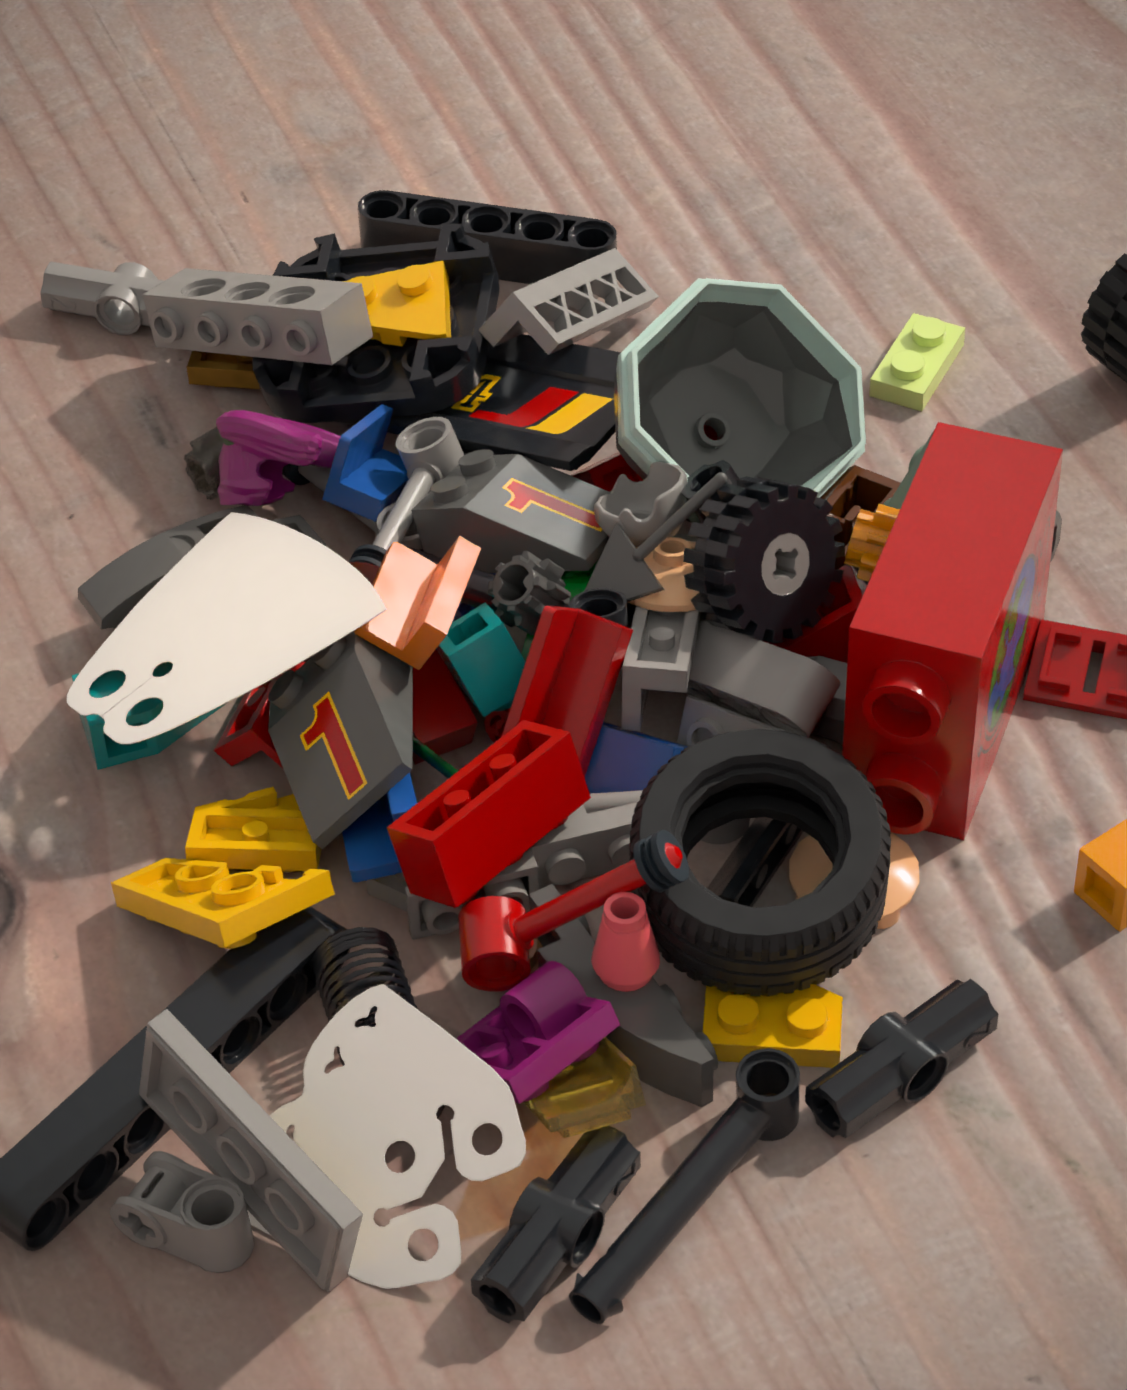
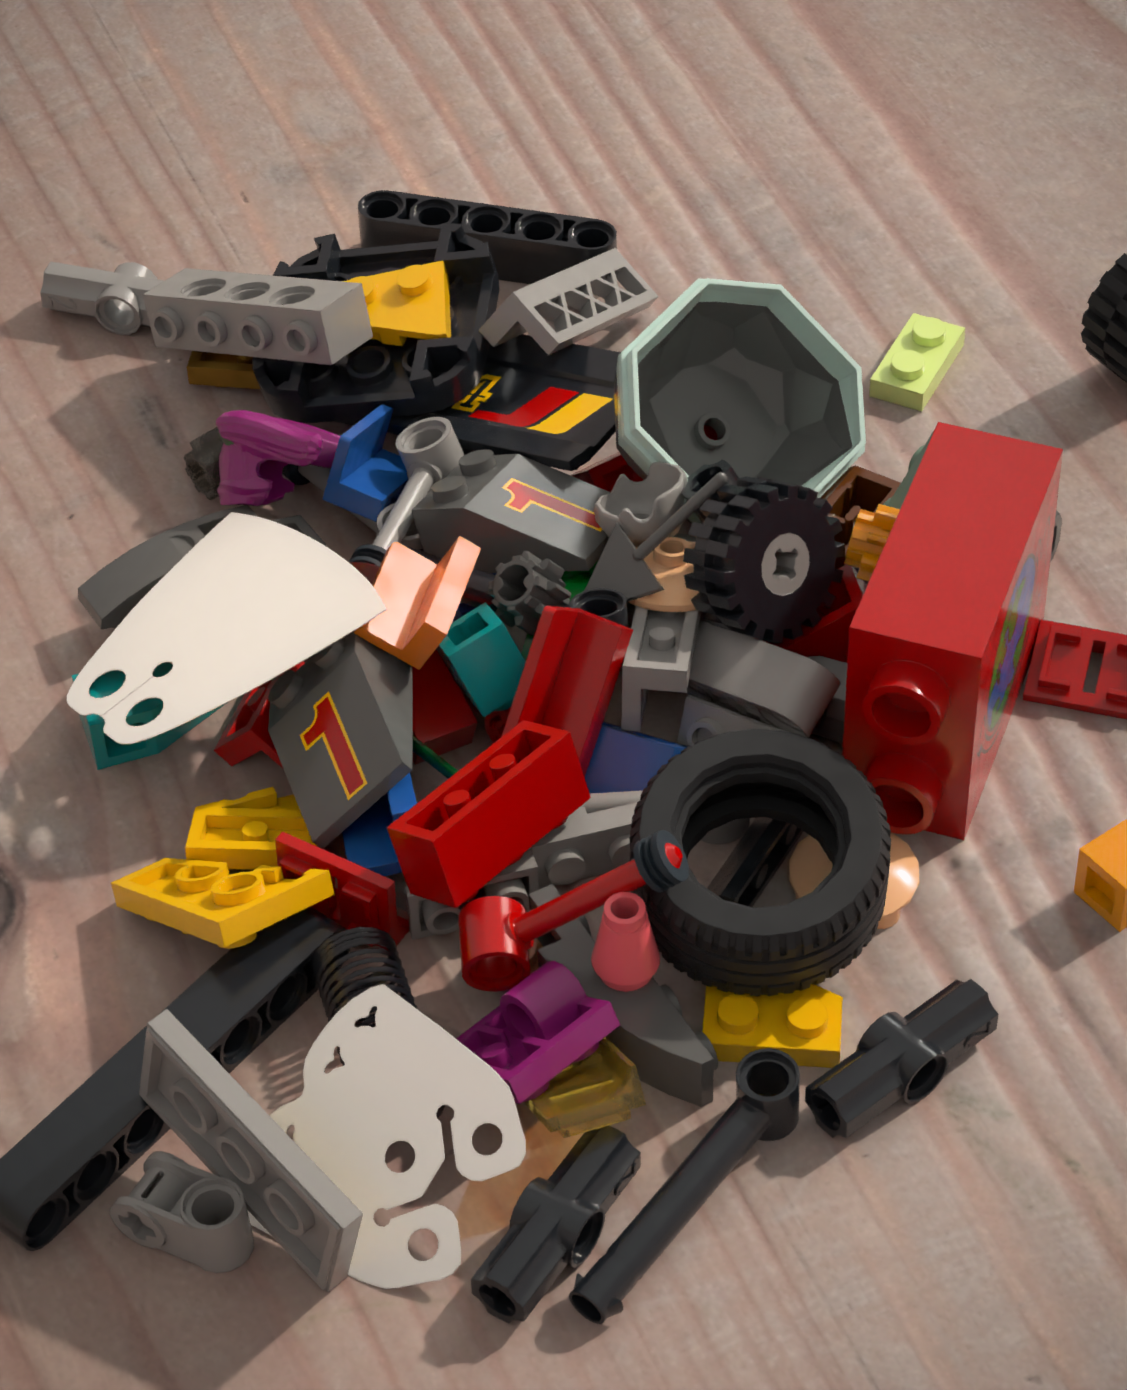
(361, 896): none -> red piece

